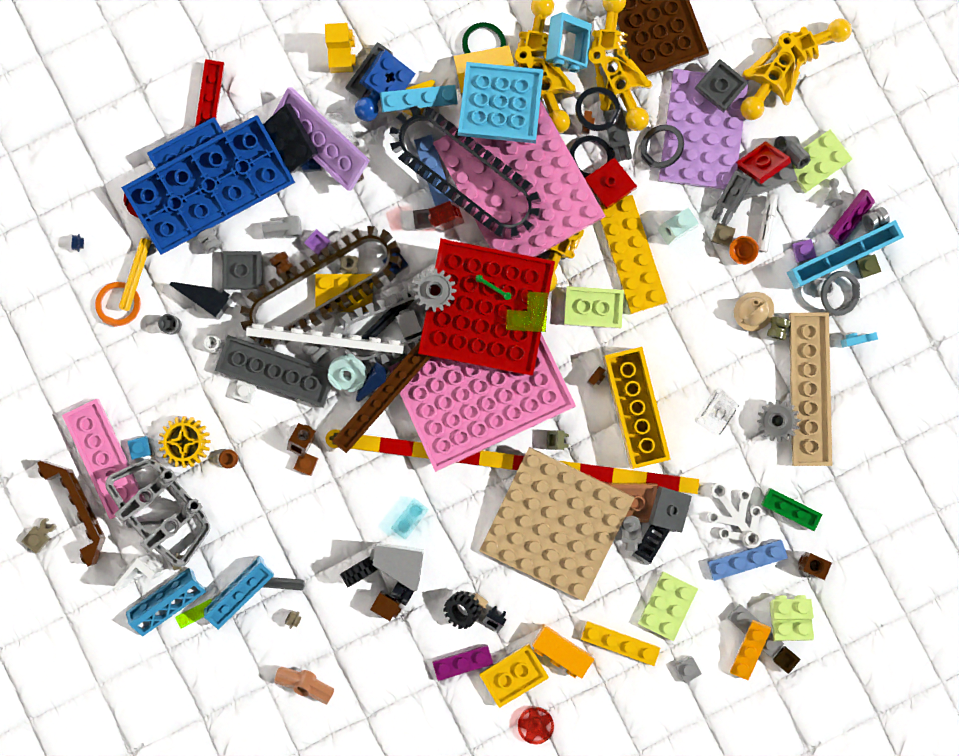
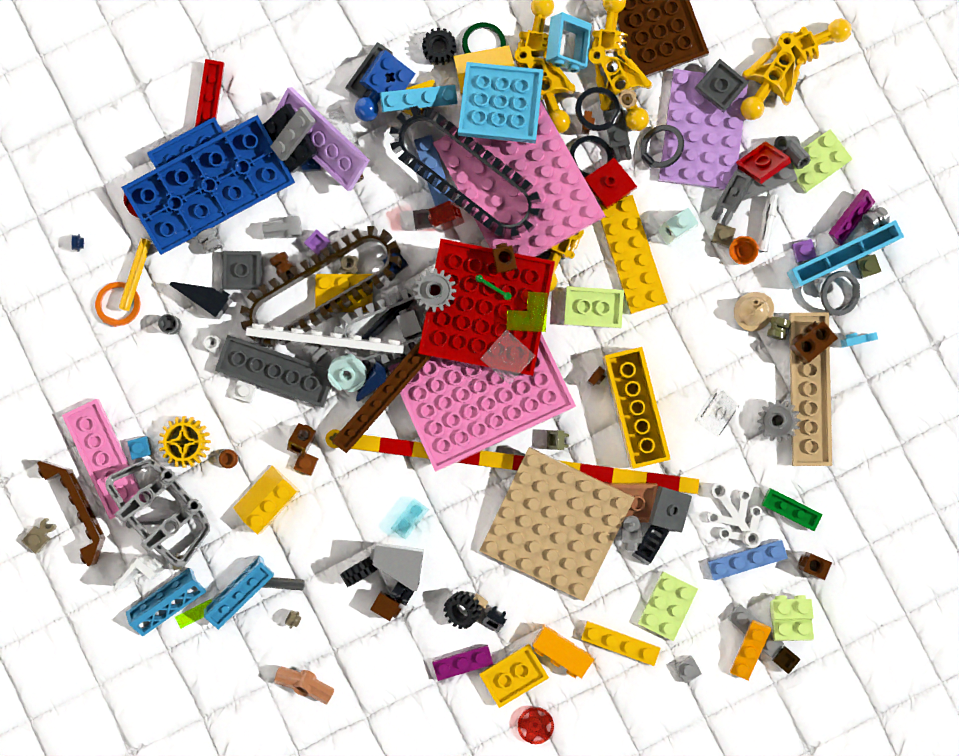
(266, 500): none -> yellow slope
(293, 133): none -> light grey plate
(339, 44): yellow brick -> none
(439, 57): none -> black tyre
(500, 266): none -> reddish brown brick
(507, 357): none -> clear tile
(627, 103): none -> tan plate
(815, 345): none -> reddish brown brick
(834, 198): light grey piece -> none

